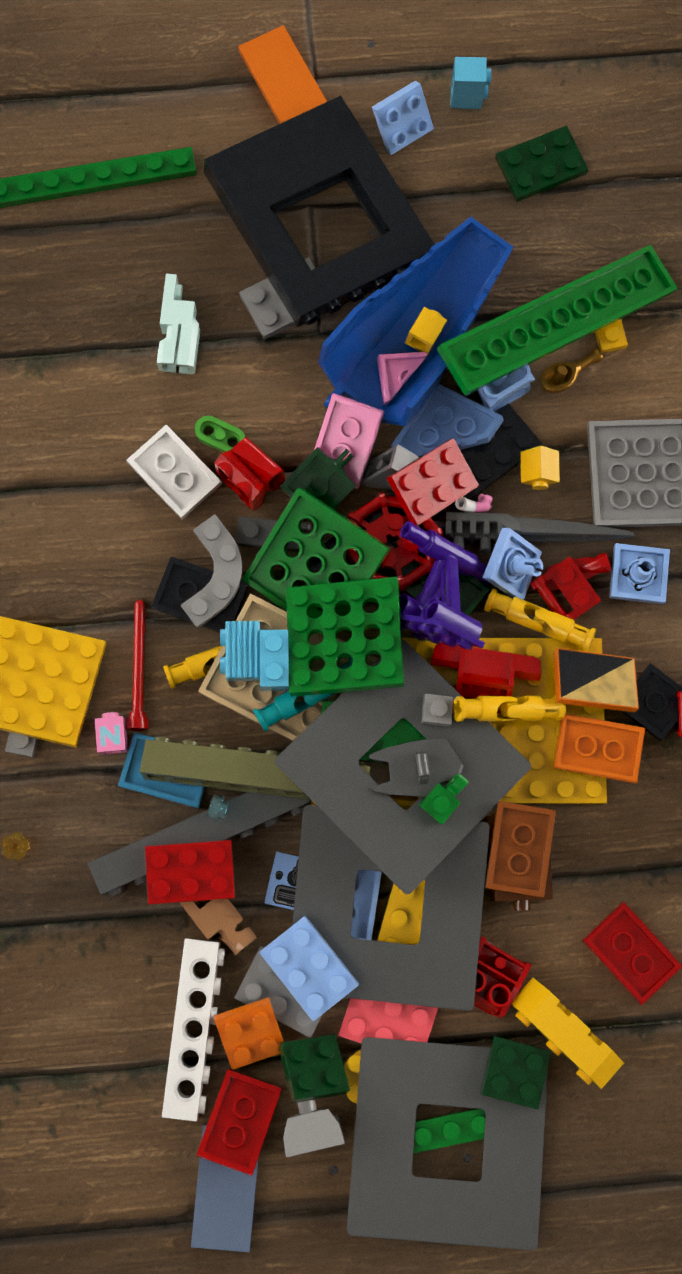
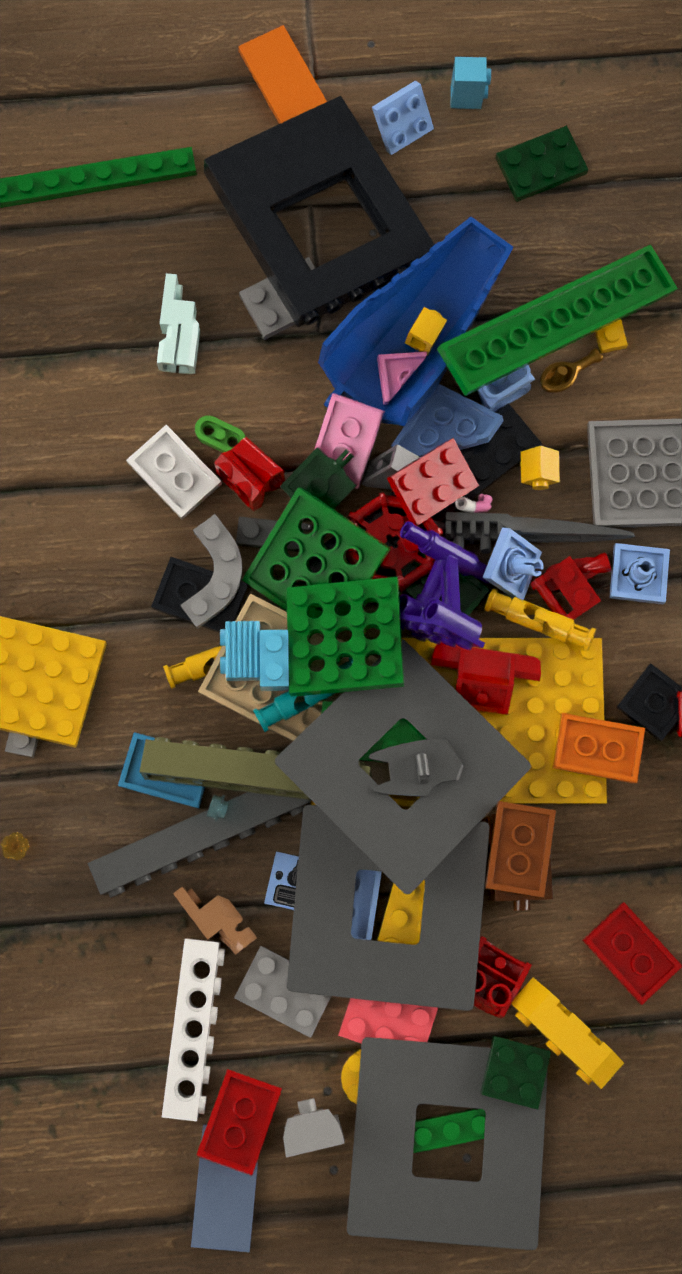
(111, 734): bright pink brick -> none
(137, 718): red piece -> none
(190, 872): red plate -> none
(249, 1033): orange plate -> none
(309, 968): light blue plate -> none
(313, 1068): dark green plate -> none
(437, 710): light grey plate -> none
(441, 801): green plate -> none
(525, 707): yellow piece -> none
(595, 680): tile -> none

